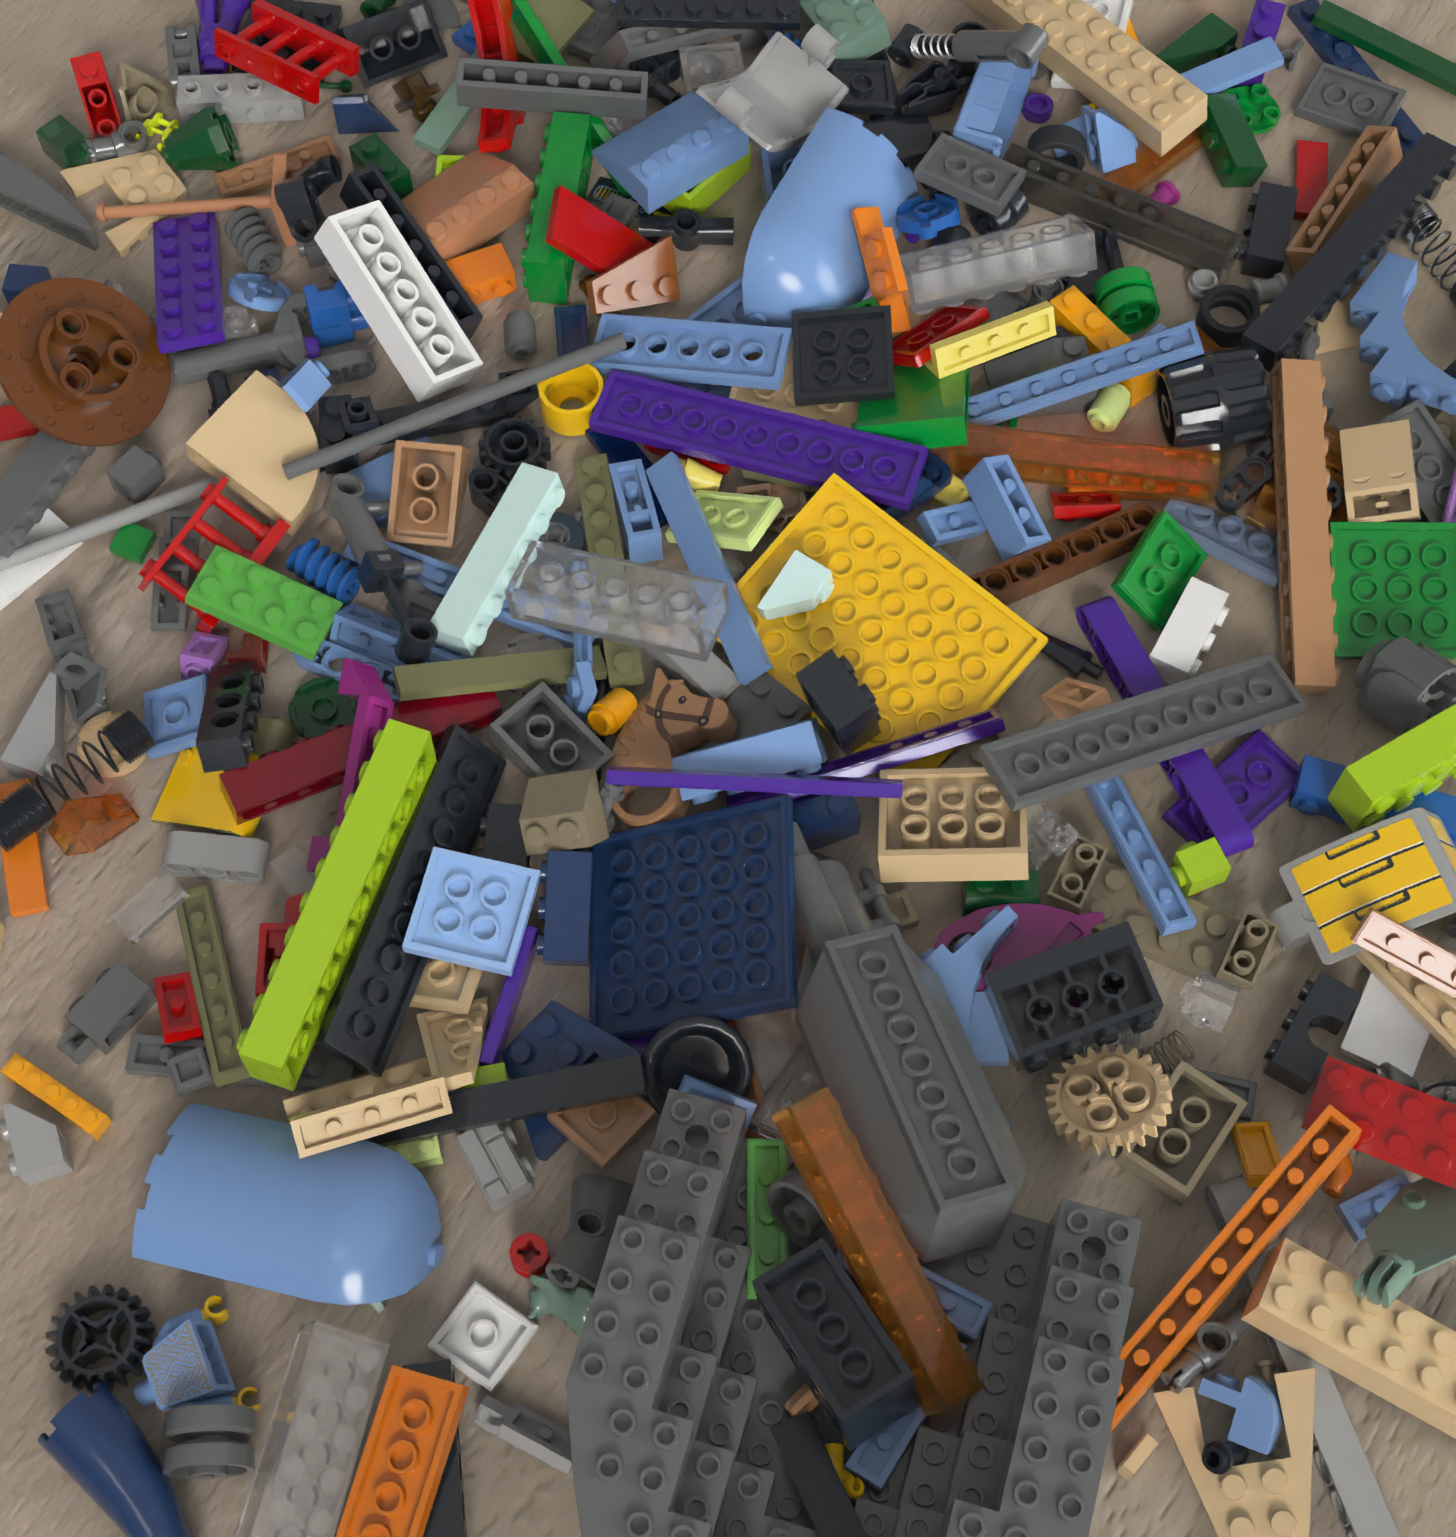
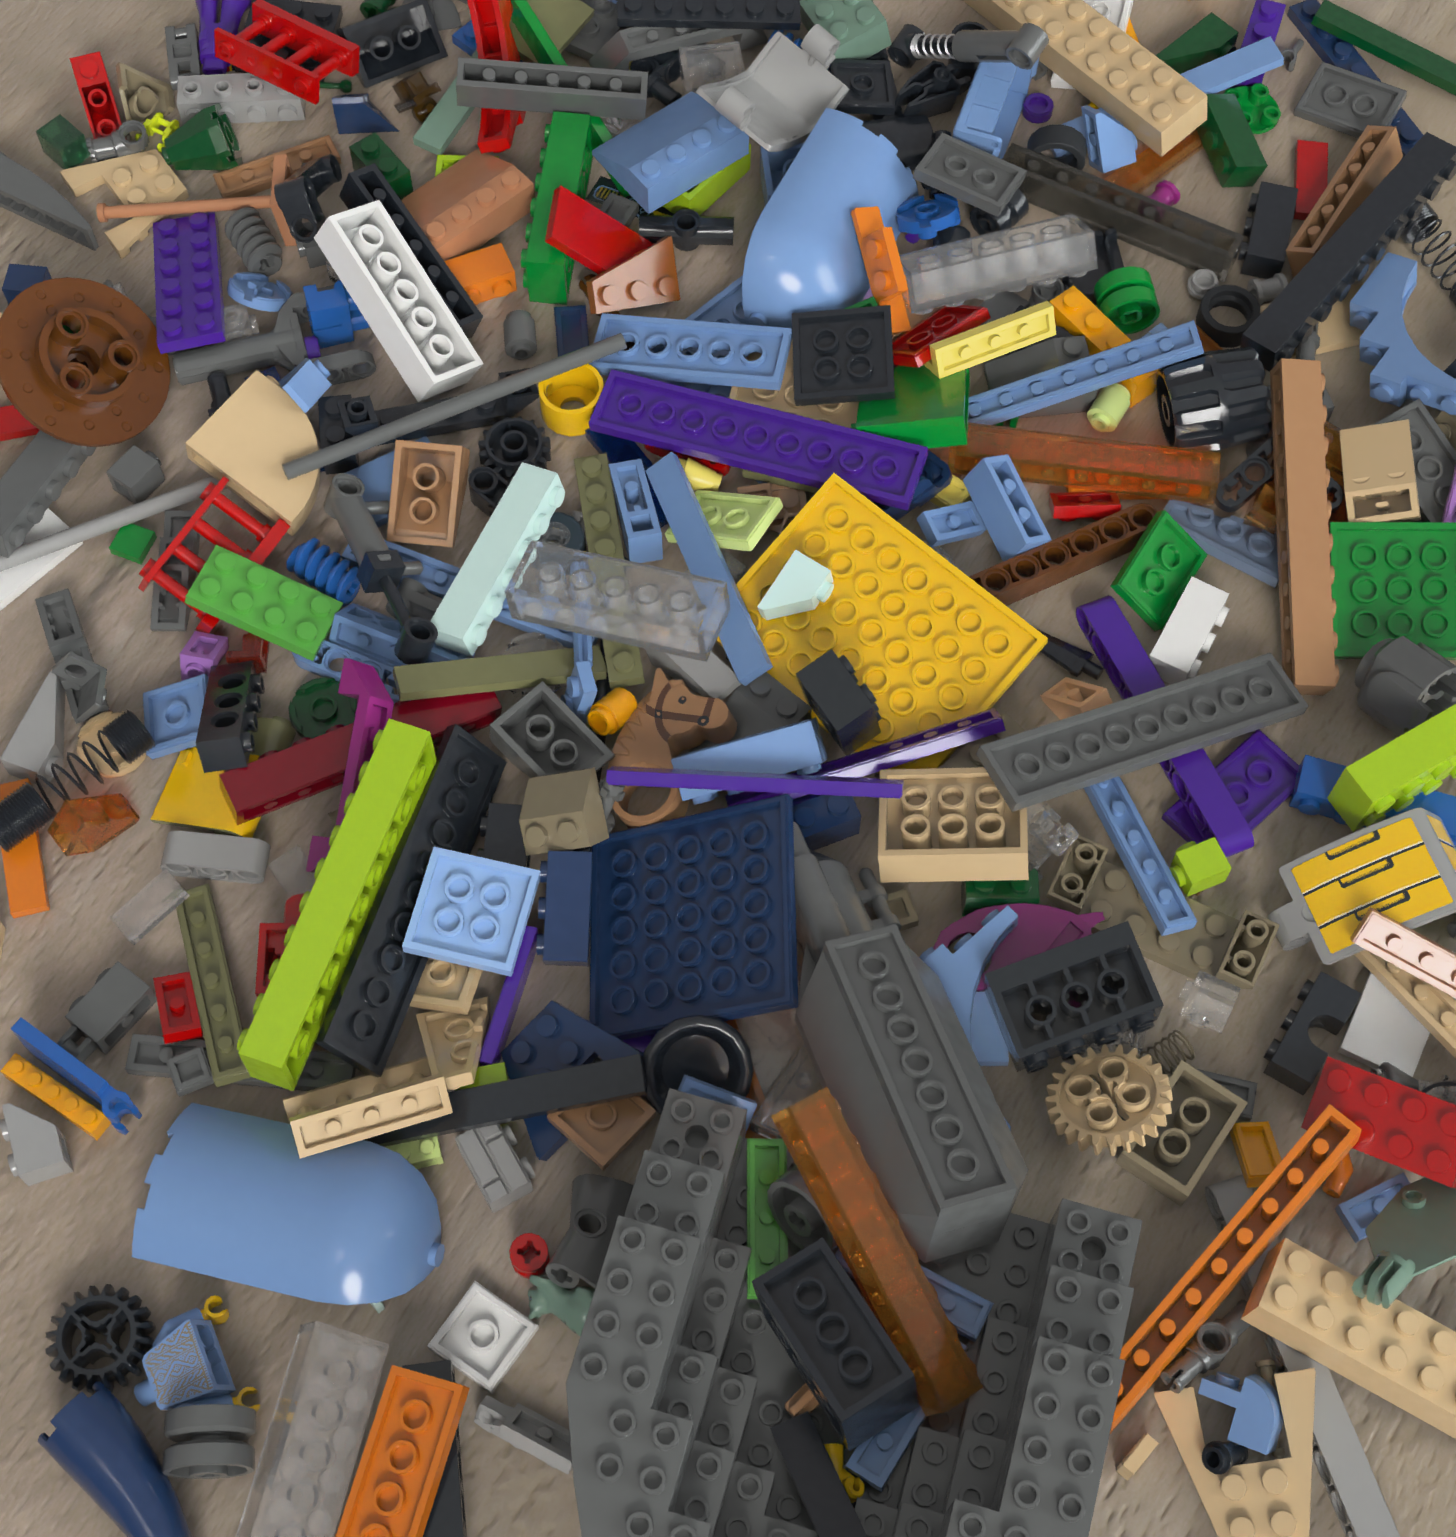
(113, 1102): none -> blue tile

